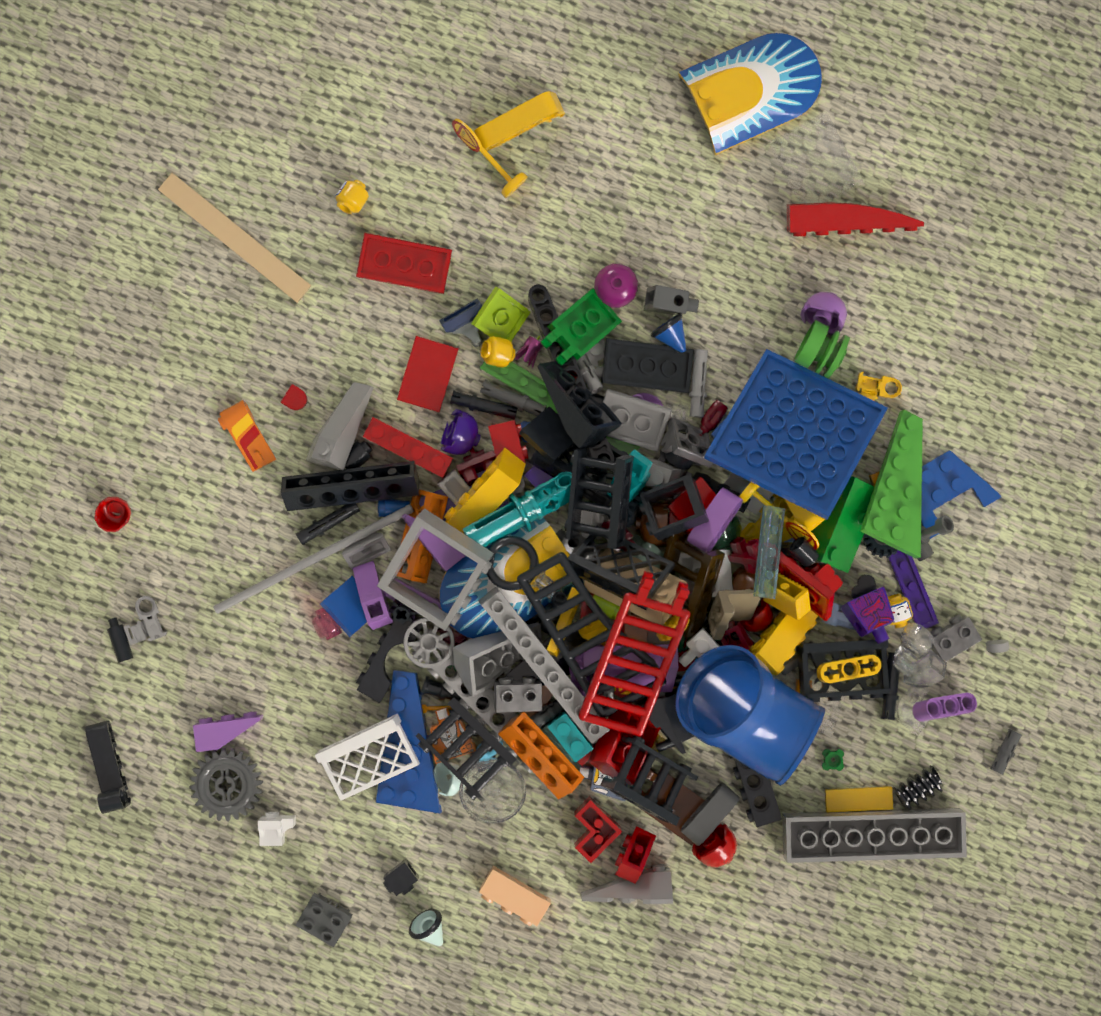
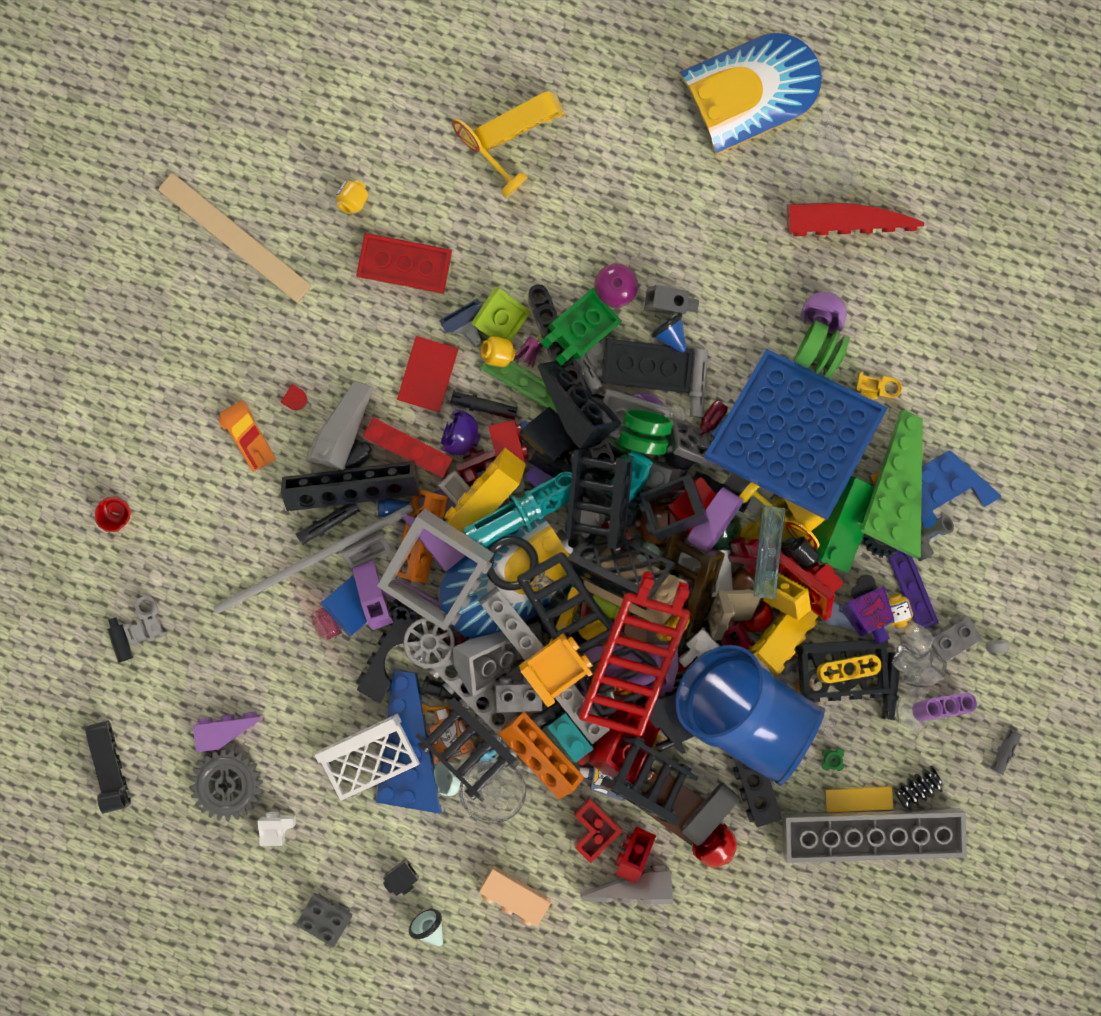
(521, 402): dark grey pin -> none
(555, 668): none -> light orange panel
(645, 432): none -> green wheel

